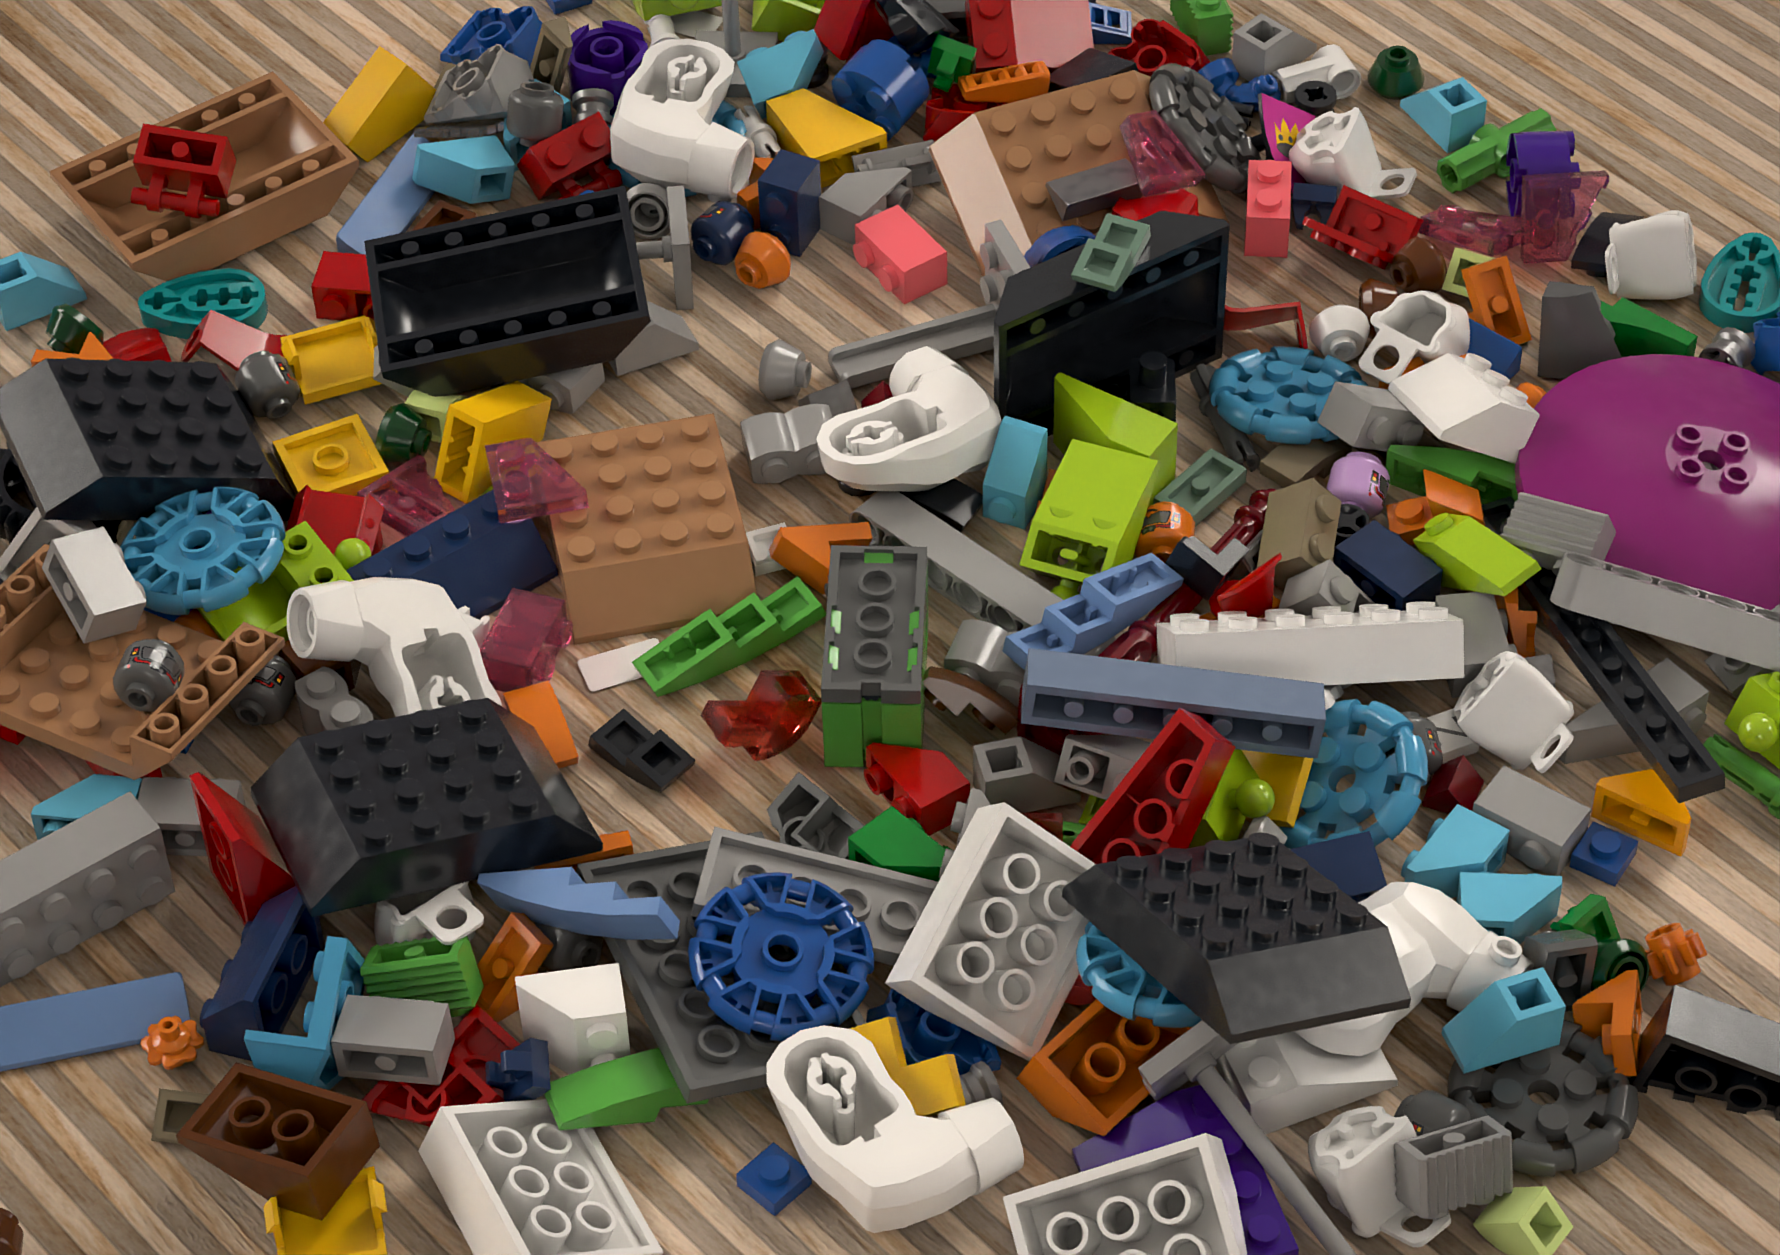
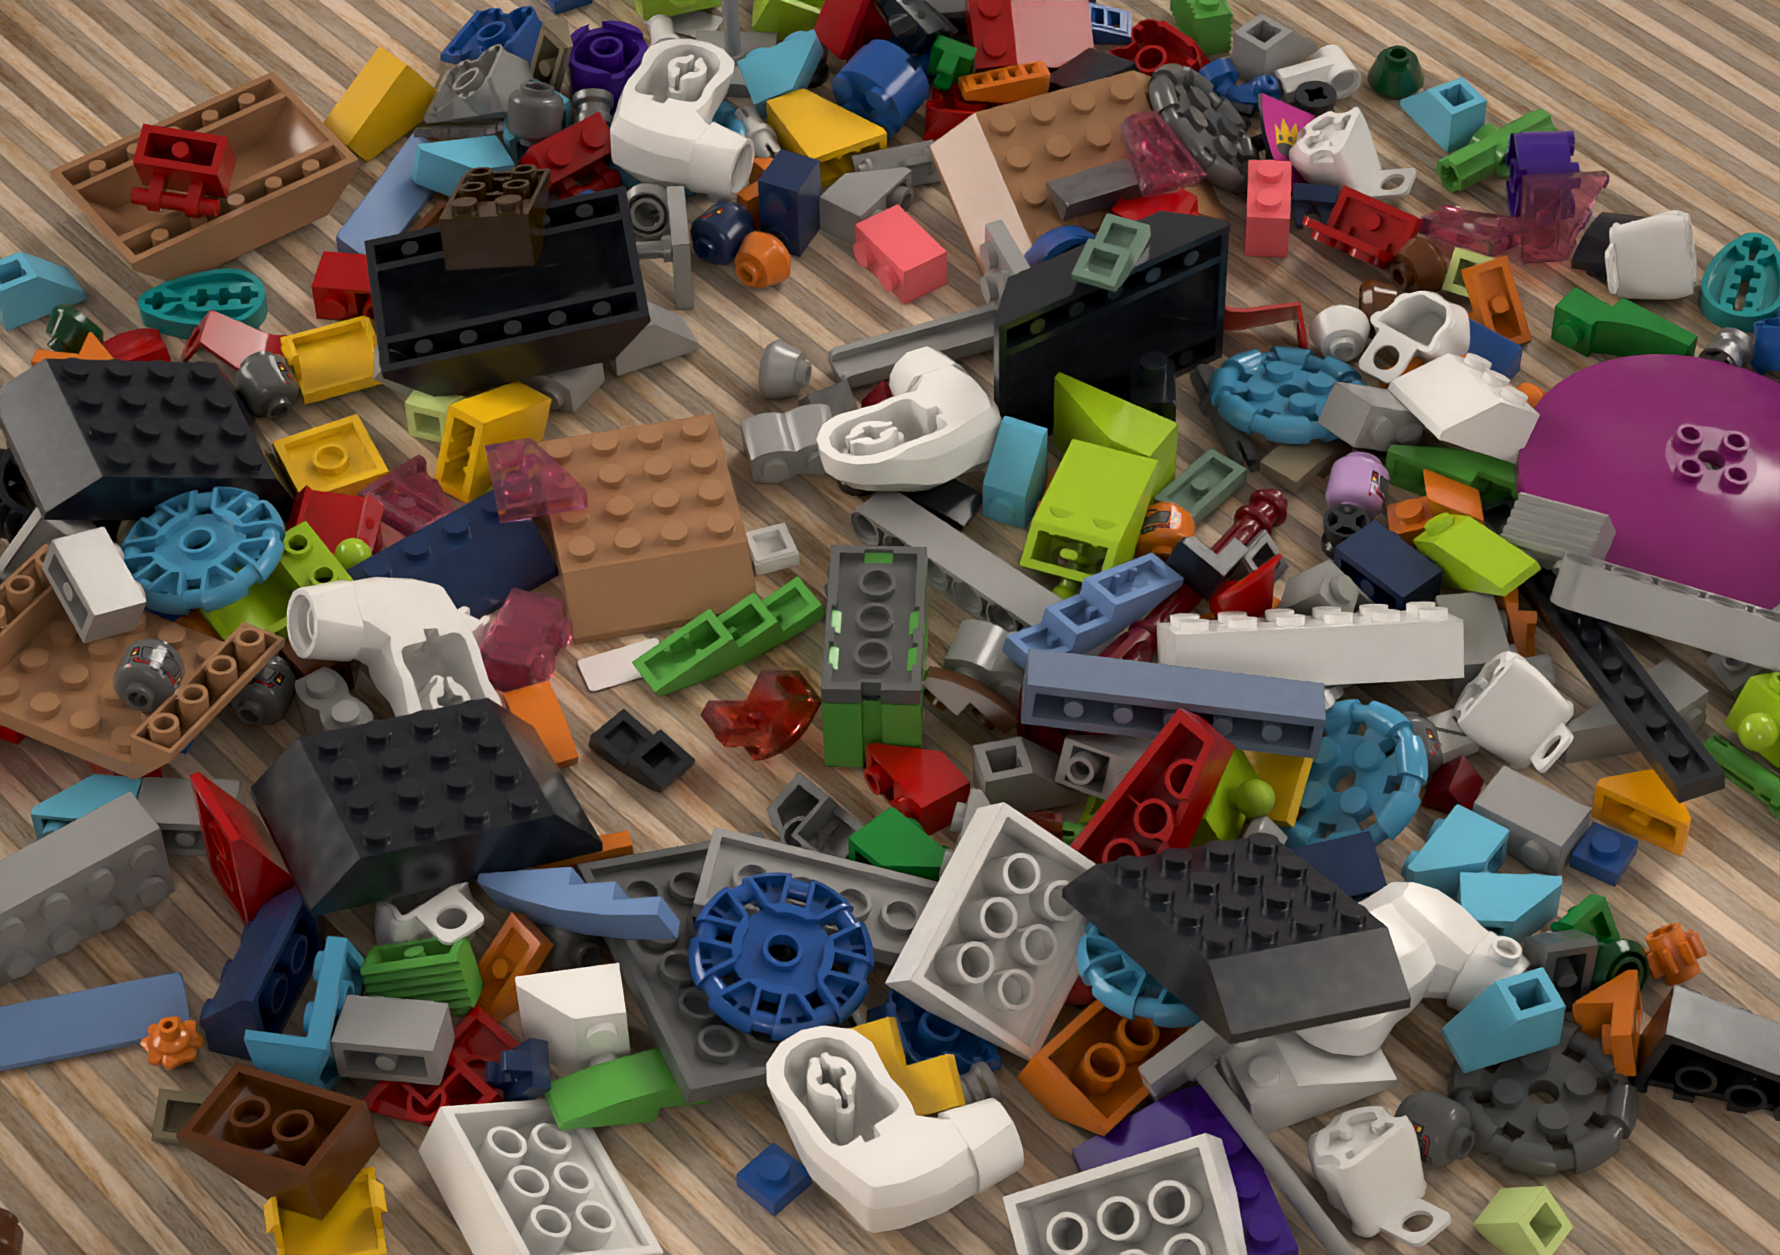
(402, 434): dark green cone -> none
(495, 218): none -> dark brown slope
(808, 548): orange slope -> none
(1301, 527): dark tan brick -> none
(1454, 1167): light grey brick -> none
(1573, 331): dark grey slope -> none

